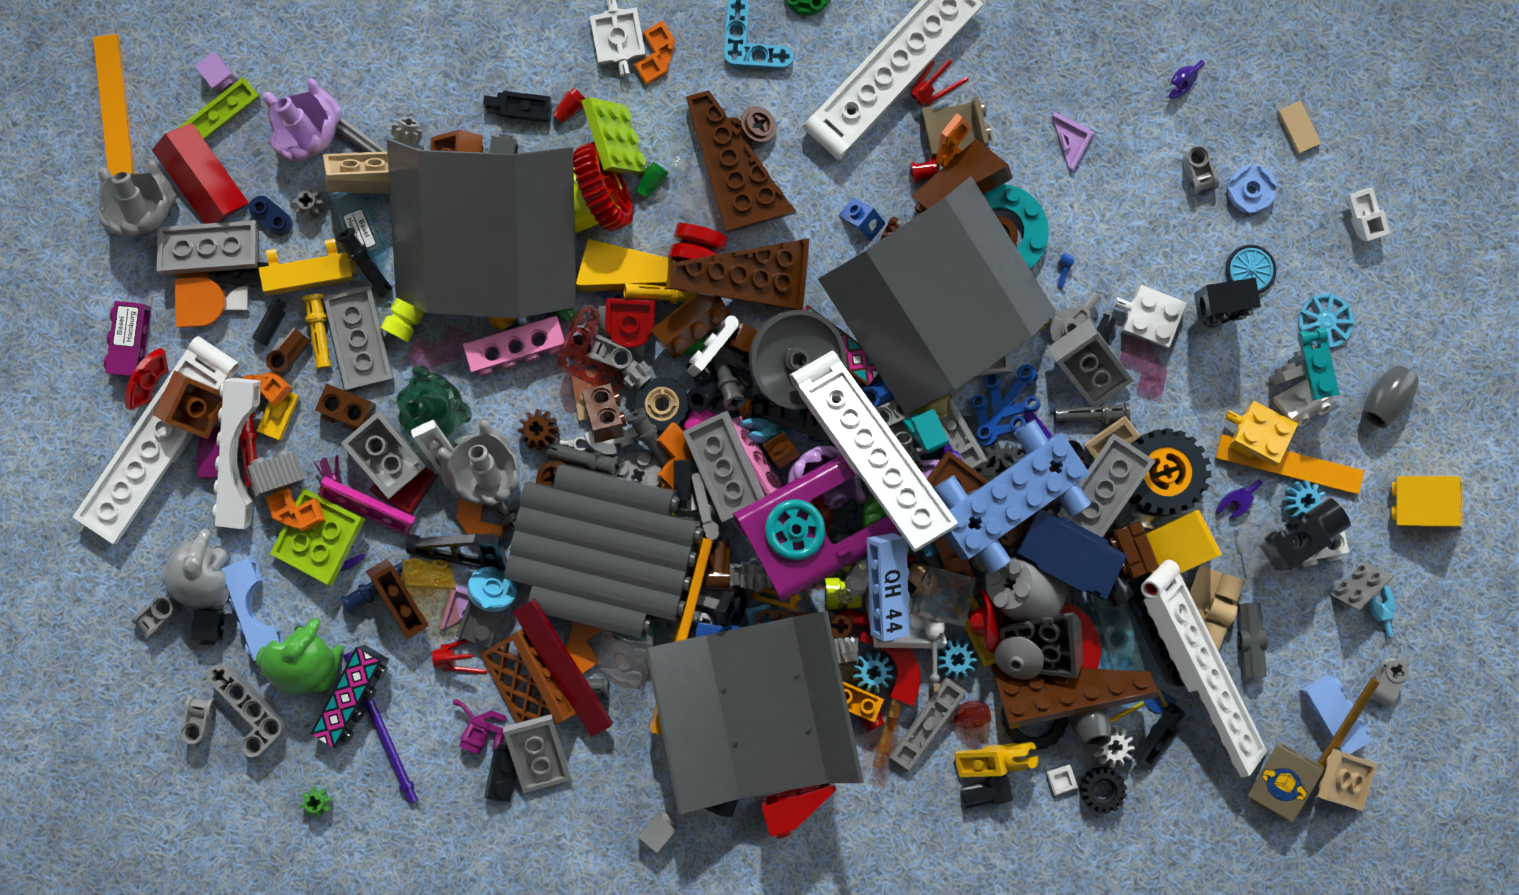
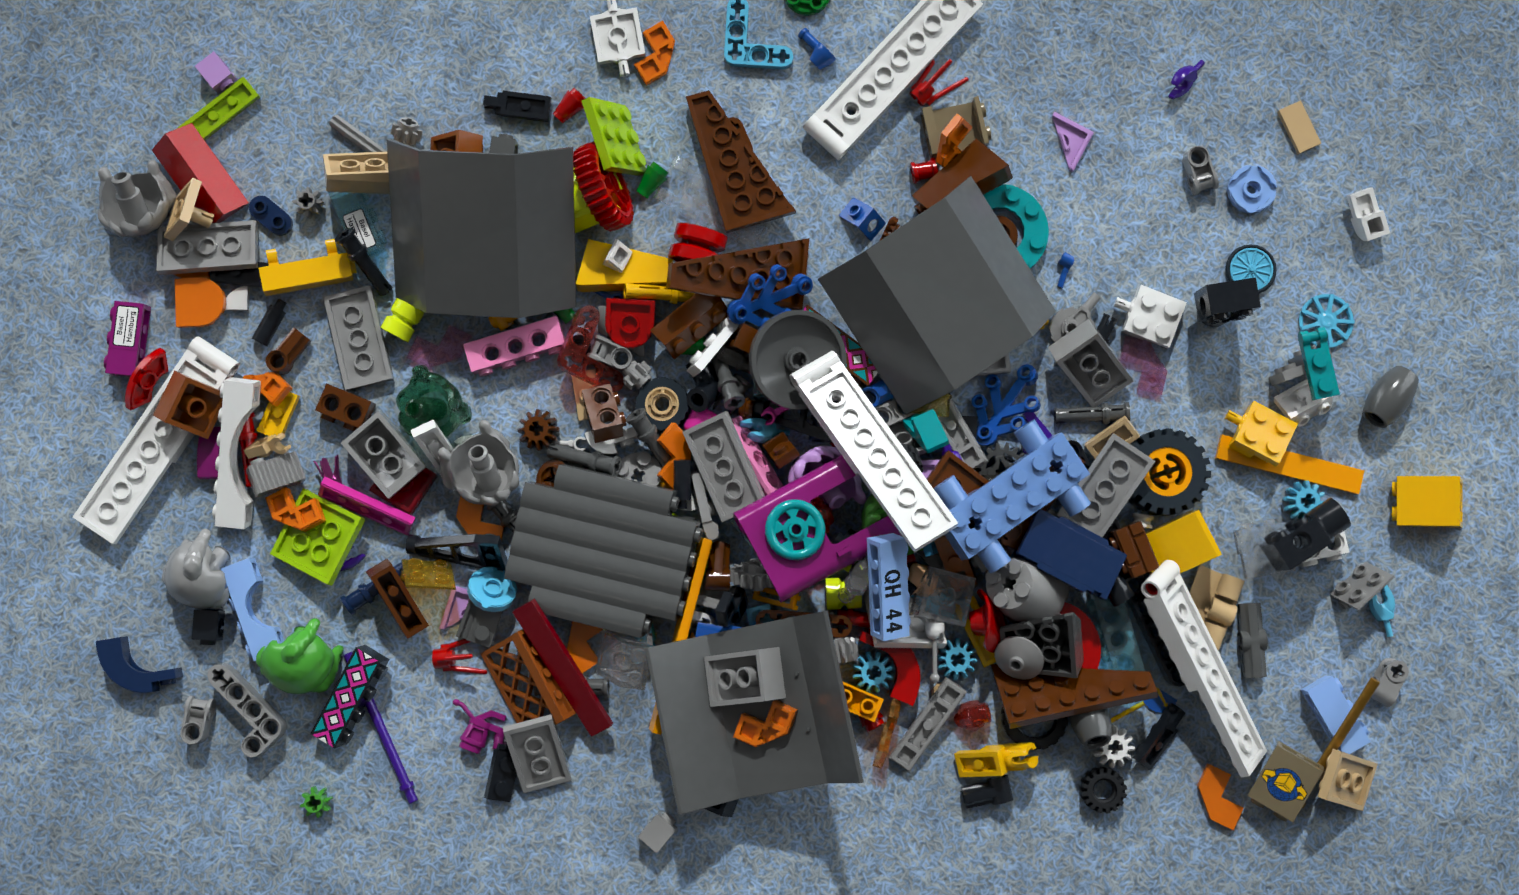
(113, 104): light orange tile -> none
(120, 667): none -> dark blue arch
(153, 618): light grey piece -> none
(184, 211): none -> tan tile
(265, 446): none -> tan plate
(302, 122): lavender piece -> none
(316, 319): yellow pin -> none
(618, 256): none -> white slope
(745, 677): none -> light grey slope
(758, 115): gear -> none
(767, 296): none -> blue plant
(774, 412): none -> dark pink hand
(777, 724): none -> orange tile
(792, 807): red slope -> none
(821, 56): none -> blue bar
(1062, 779): white tile -> none
(1211, 787): none -> orange tile
(1242, 498): dark purple hand -> none

